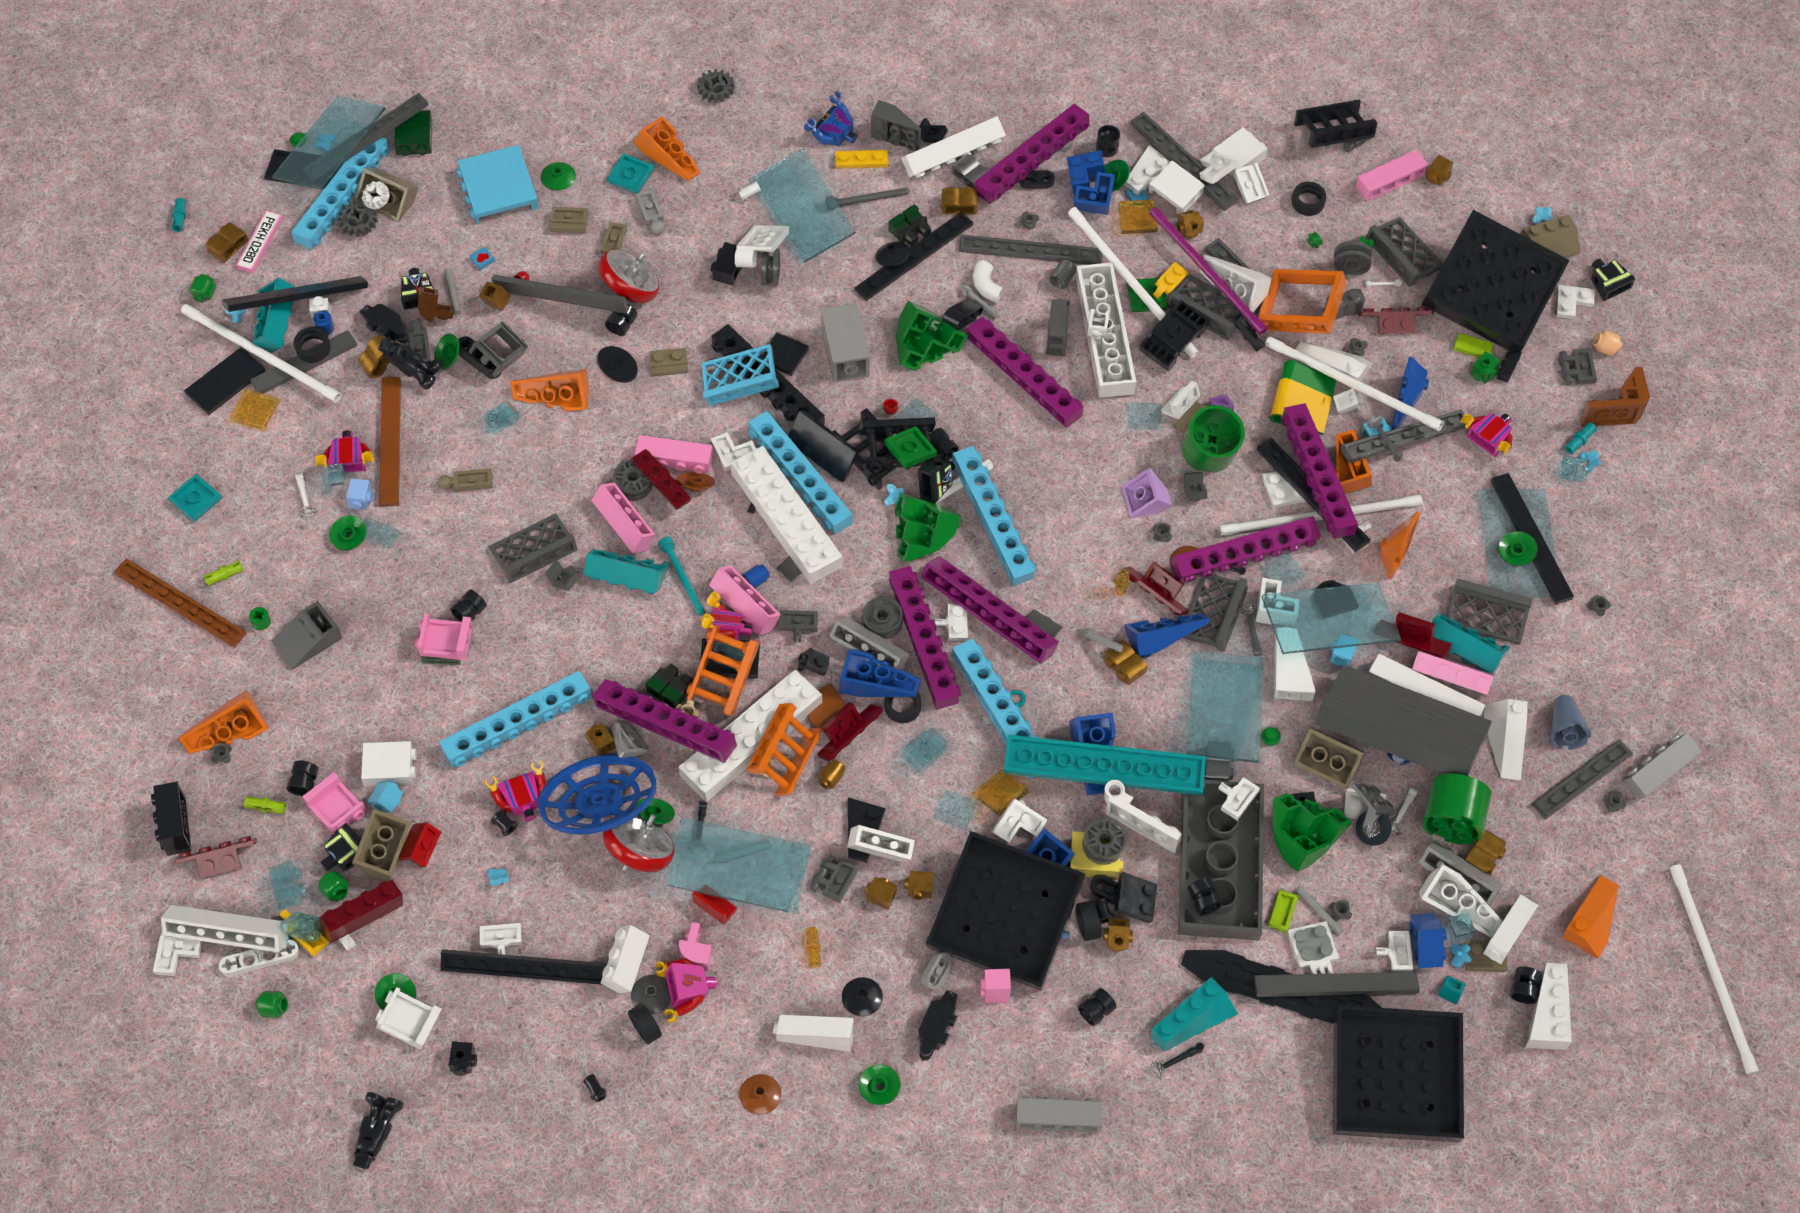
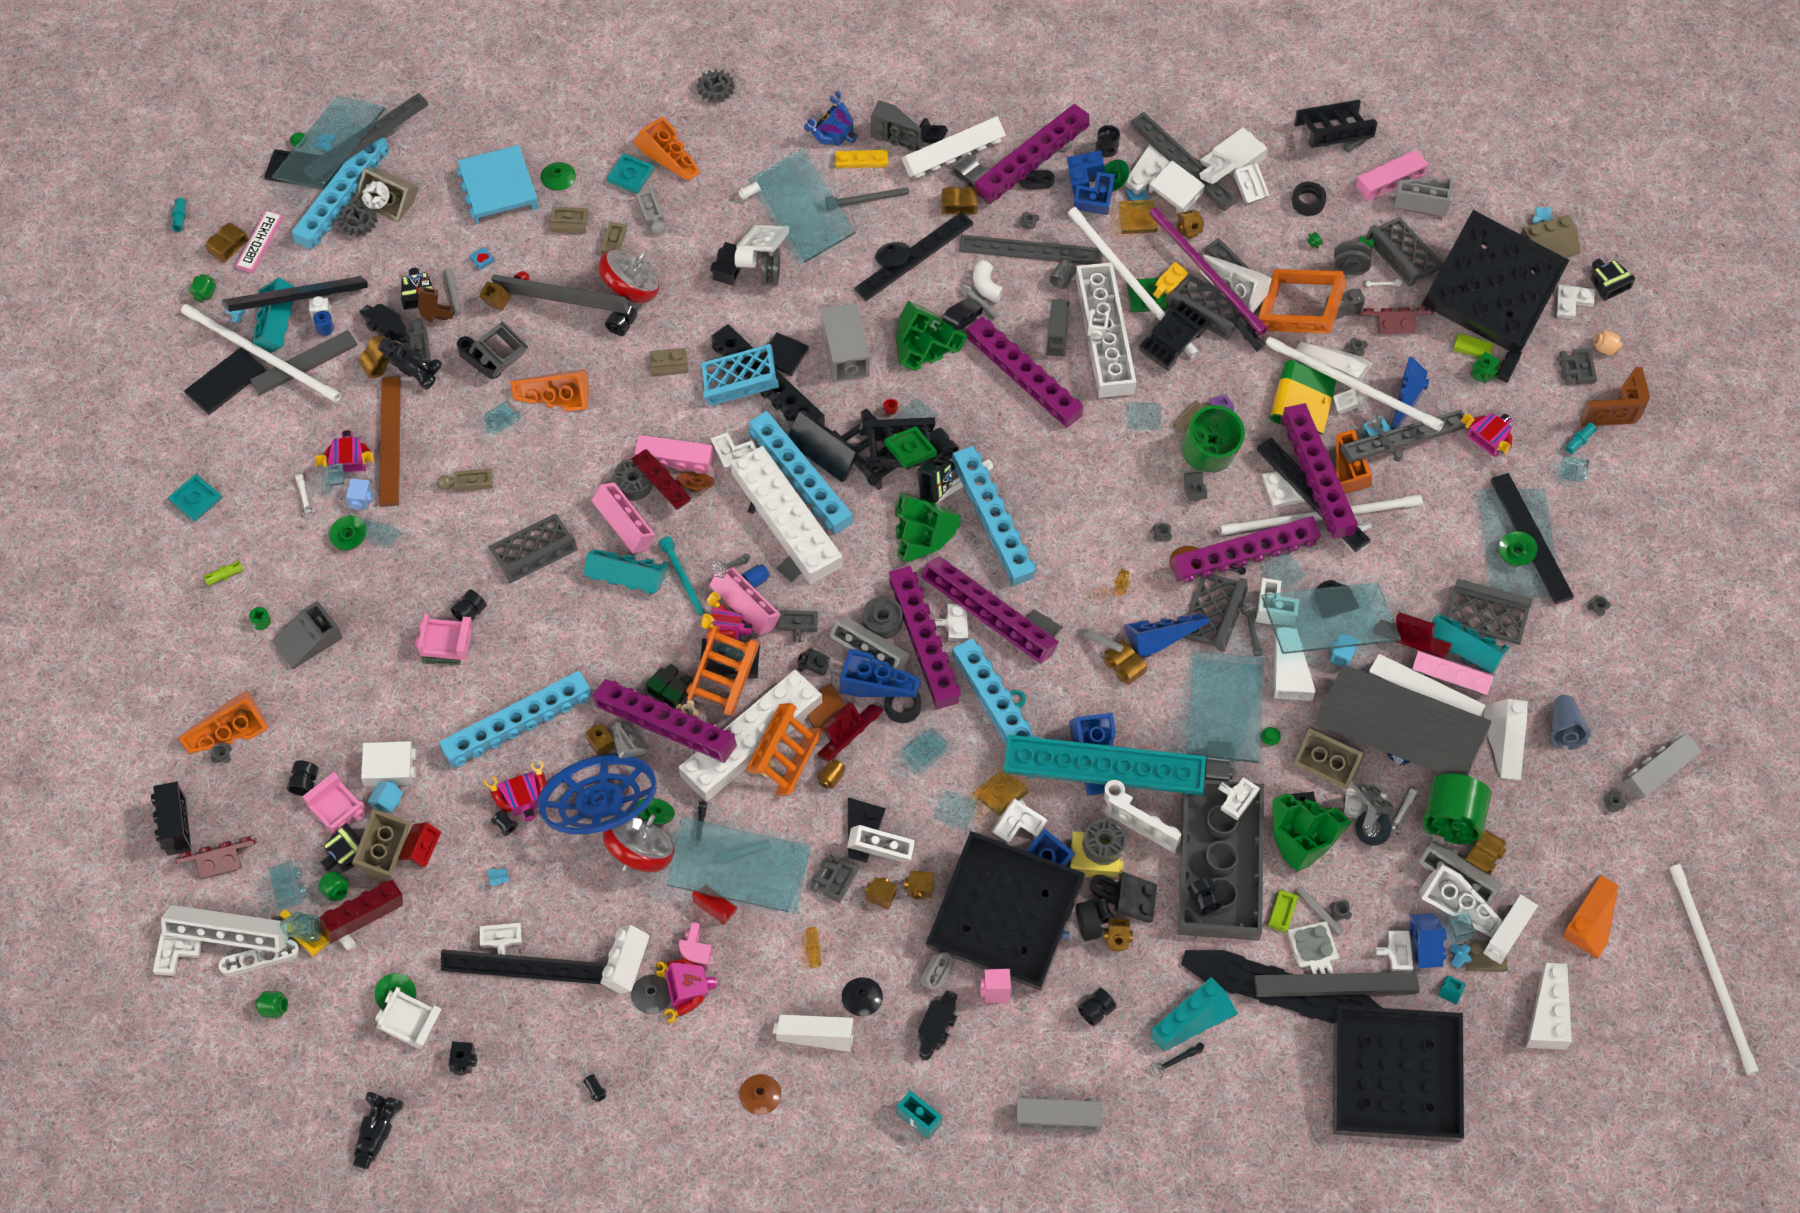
(180, 603): dark orange tile -> none
(254, 410): clear yellow tile -> none
(265, 805): lime pin -> none
(315, 355): black tyre -> none
(414, 135): dark green brick -> none
(447, 350): green dish -> none
(561, 577): dark grey bracket -> none
(617, 364): black piece -> none
(644, 1023): black tyre -> none
(720, 568): none -> piece
(881, 1075): green dish -> none
(893, 494): medium azure piece -> none
(908, 224): hips -> none
(919, 1115): none -> teal brick
(1146, 495): lavender slope -> none
(1160, 584): dark red bracket -> none
(1182, 400): white panel -> none
(1397, 544): orange wedge -> none
(1424, 196): none -> light grey wedge
(1439, 170): pearl gold brick -> none
(1526, 985): black wheel -> none
(1582, 779): dark grey tile -> none
(1593, 457): medium azure piece -> none

